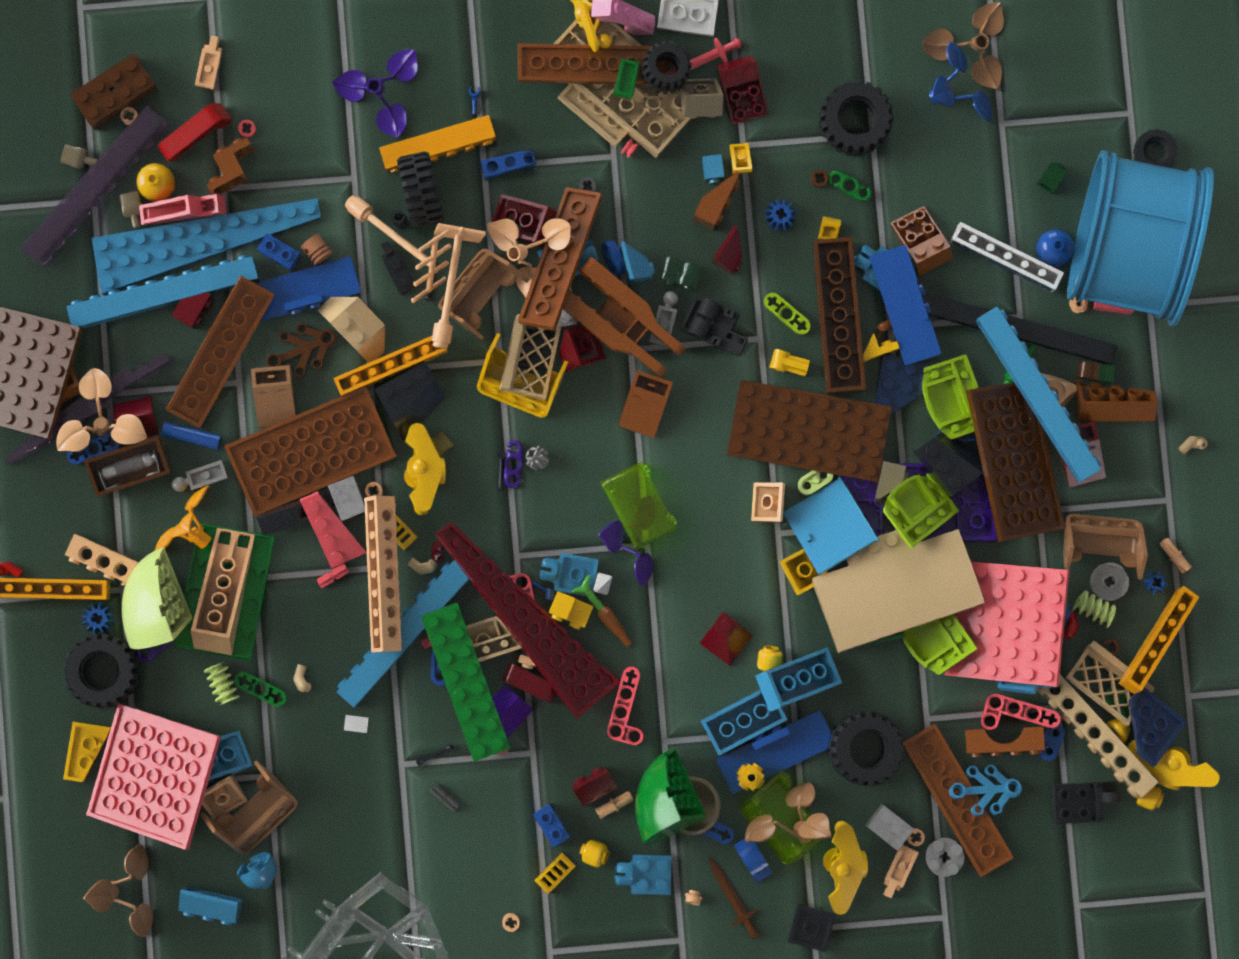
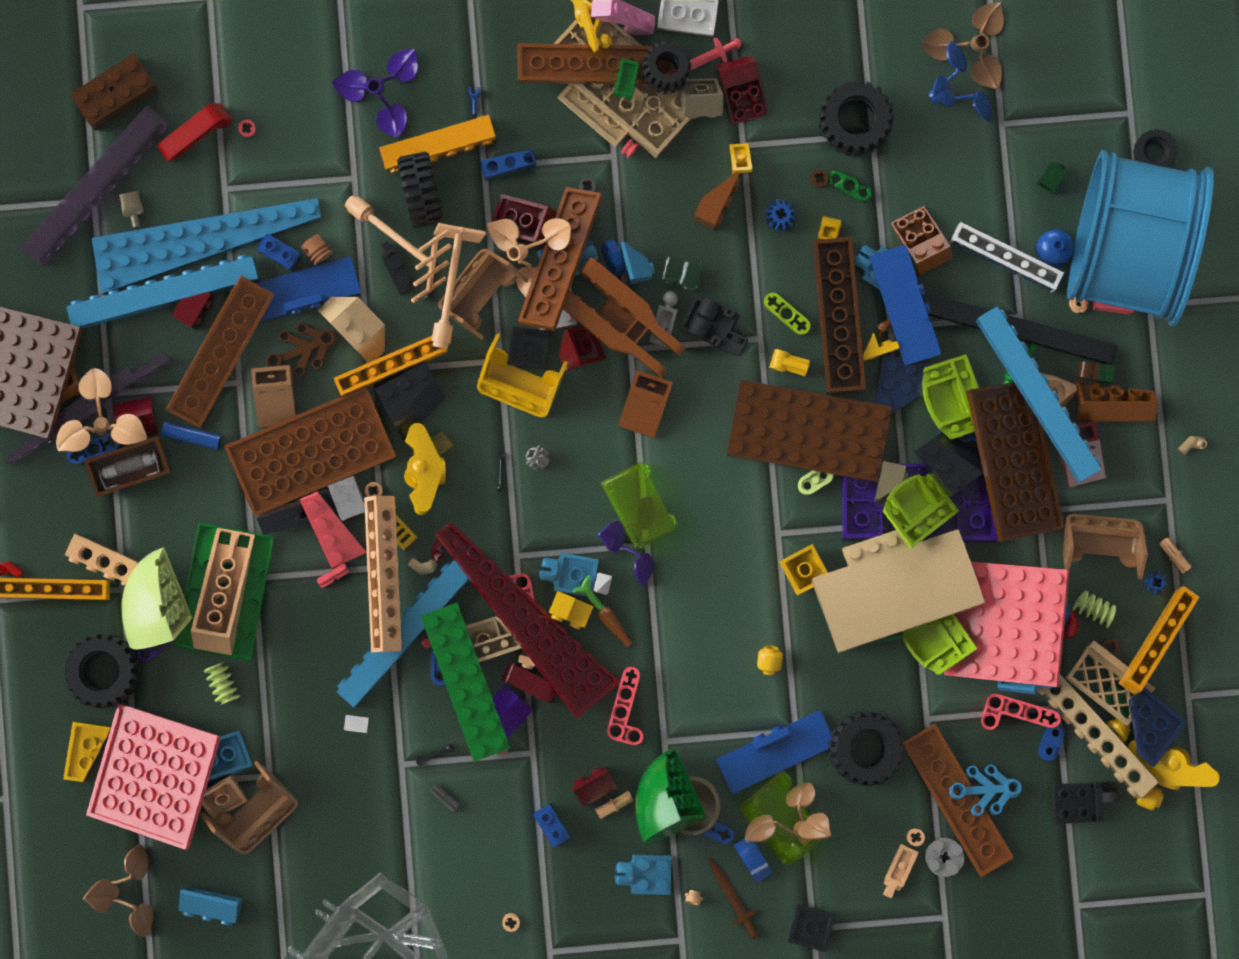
(76, 157): dark tan piece -> none
(105, 618): blue gear -> none
(123, 114): light nougat bush -> none
(155, 182): yellow cylinder -> none
(182, 209): coral slope -> none
(195, 534): light orange plant -> none
(201, 477): light grey plate -> none
(209, 64): light nougat hinge -> none
(230, 166): dark orange bracket -> none
(250, 677): green beam -> none
(258, 872): dark azure cylinder -> none
(299, 680): tan arm -> none
(403, 220): black pin -> none
(510, 455): dark purple piece -> none
(513, 358): tan fence -> none
(543, 885): yellow slope -> none
(550, 594): blue hand -> none
(594, 853): yellow head -> none
(713, 168): dark azure brick -> none
(726, 638): dark red slope -> none
(730, 253): dark red slope -> none
(741, 722): dark azure brick -> none
(743, 773): yellow brick -> none
(768, 502): light nougat slope -> none
(798, 679): dark azure brick -> none
(831, 525): dark azure piece -> none
(846, 865): yellow piece -> none
(889, 827): flat silver piece -> none
(1029, 740): dark orange arch -> none
(1118, 575): light grey plate -> none

